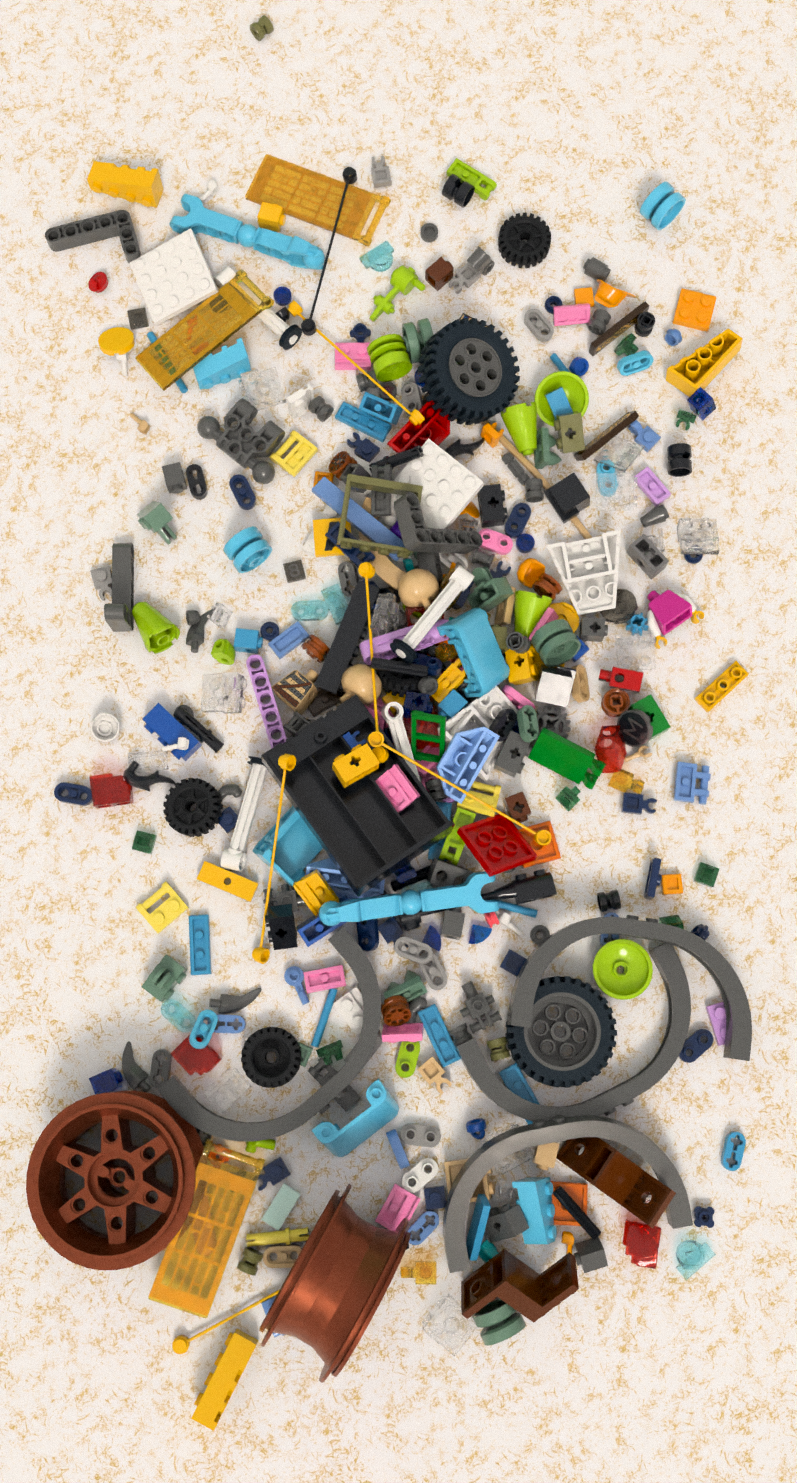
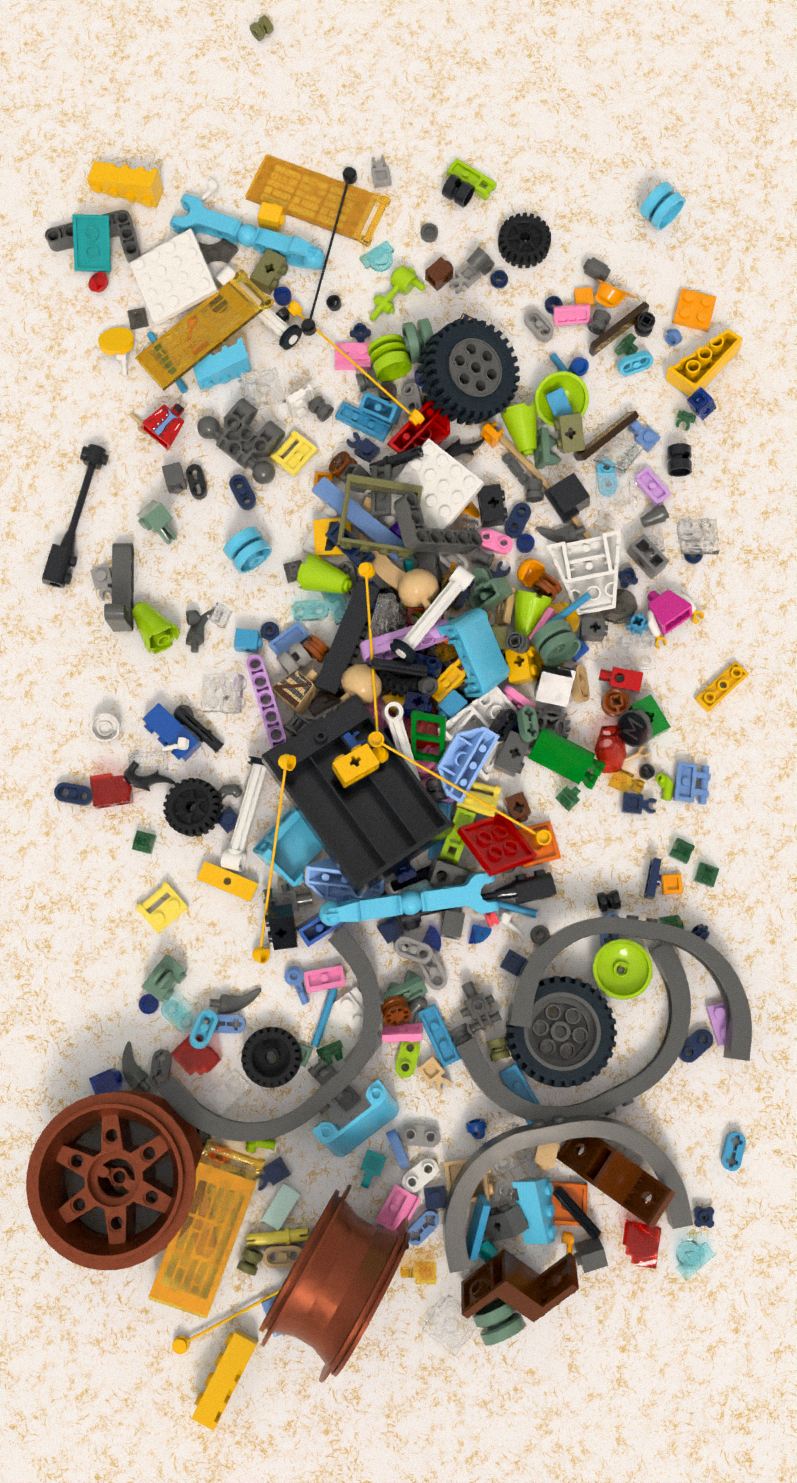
(62, 557): none -> black bar
(91, 243): none -> teal tile
(148, 1004): none -> clear blue tile
(164, 424): none -> red torso
(200, 944): dark azure tile -> none
(220, 251): none -> clear smoke tile
(223, 652): lime piece -> none
(269, 271): none -> olive brick
(288, 662): none -> light grey wheel
(315, 891): yellow plate -> none
(322, 576): none -> lime cone
(331, 303): none -> black hinge
(368, 931): dark blue plate -> none
(372, 1165): none -> teal plate
(397, 788): bright pink plate -> none
(499, 274): none -> dark blue plate
(567, 533): none -> dark grey bar
(571, 608): none -> dark azure bar
(629, 572): none -> dark blue plate
(643, 772): none -> black hinge
(666, 784): none -> lime arm
(681, 850): none -> clear green tile

